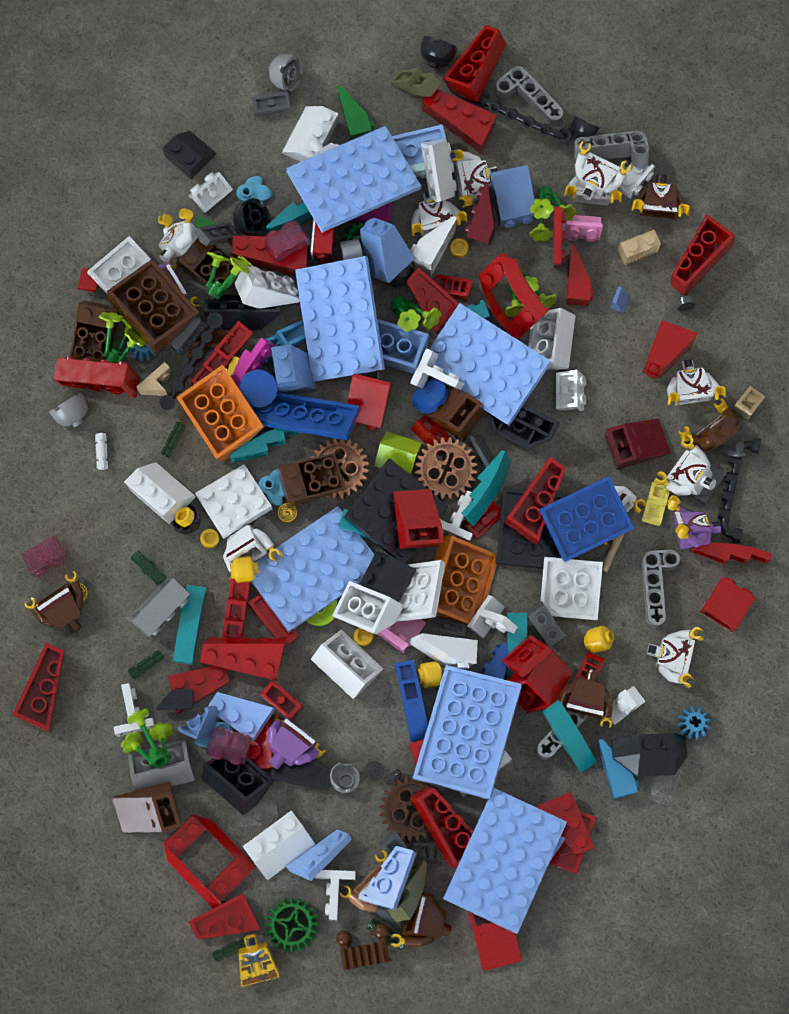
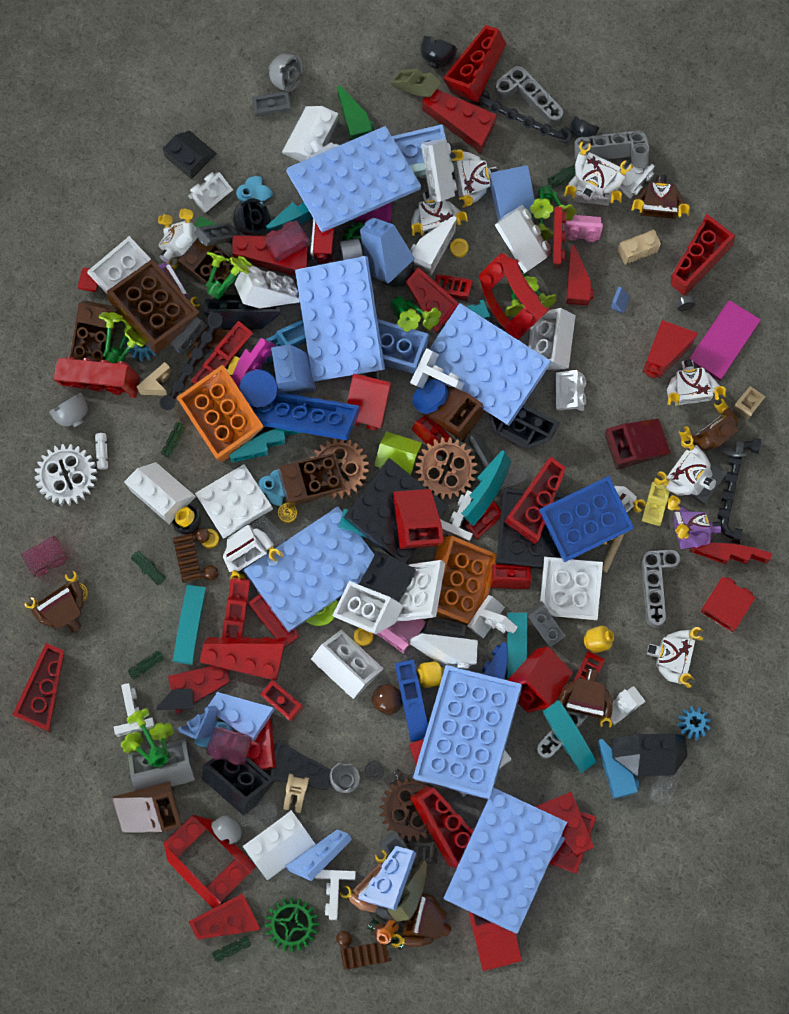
(82, 468): none -> white gear
(159, 607): light grey slope -> none
(188, 558): none -> reddish brown gear
(227, 828): none -> light grey hair
(243, 569): yellow head -> none
(256, 962): torso -> none
(290, 744): medium lavender torso -> none
(298, 787): none -> tan piece
(385, 934): none -> orange pin
(387, 699): none -> reddish brown hair
(483, 222): dark red slope -> none
(510, 577): none -> red slope
(523, 238): none -> white slope
(526, 656): red plate -> none
(565, 175): none -> clear green pin
(724, 340): none -> dark pink tile

